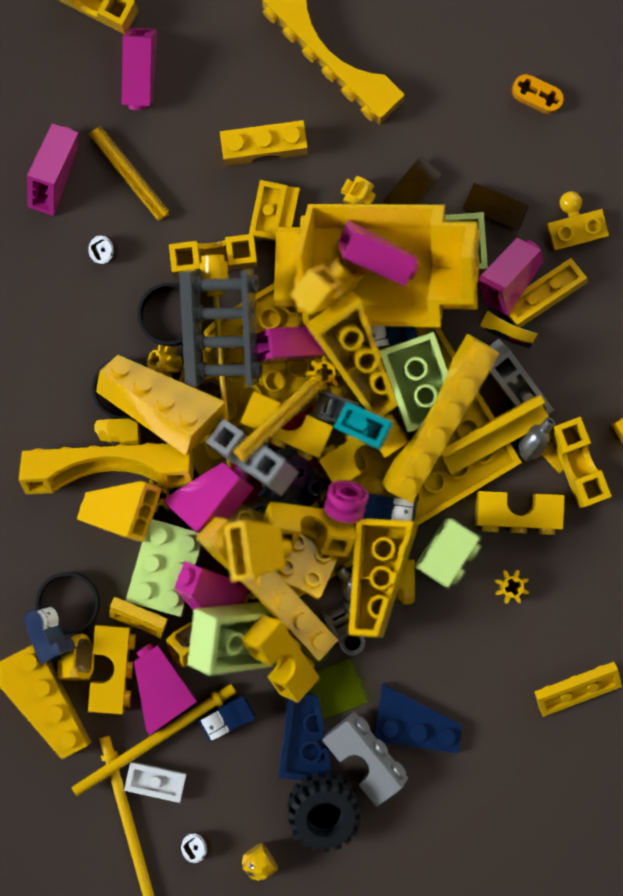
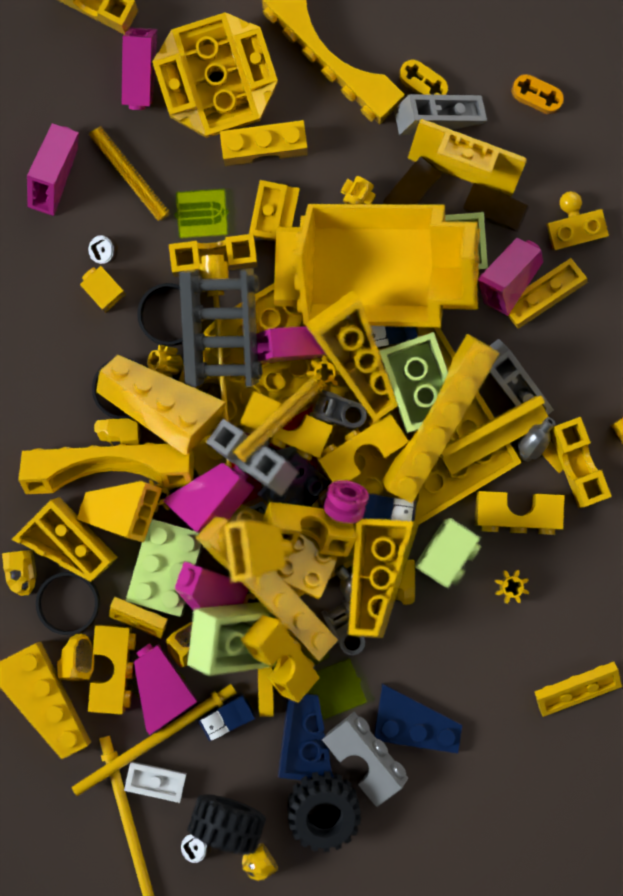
(20, 571): none -> yellow rock
(47, 634): dark blue leg -> none
(68, 541): none -> yellow wedge
(102, 288): none -> yellow brick
(201, 213): none -> clear neon green piece
(209, 46): none -> yellow piece
(226, 824): none -> black tyre
(265, 691): none -> yellow beam
(325, 286): yellow arch -> none
(363, 425): teal slope -> none
(376, 253): dark pink slope -> none
(424, 73): none -> yellow beam
(443, 110): none -> light grey slope
(467, 157): none -> yellow bracket
(507, 331): yellow sticker -> none

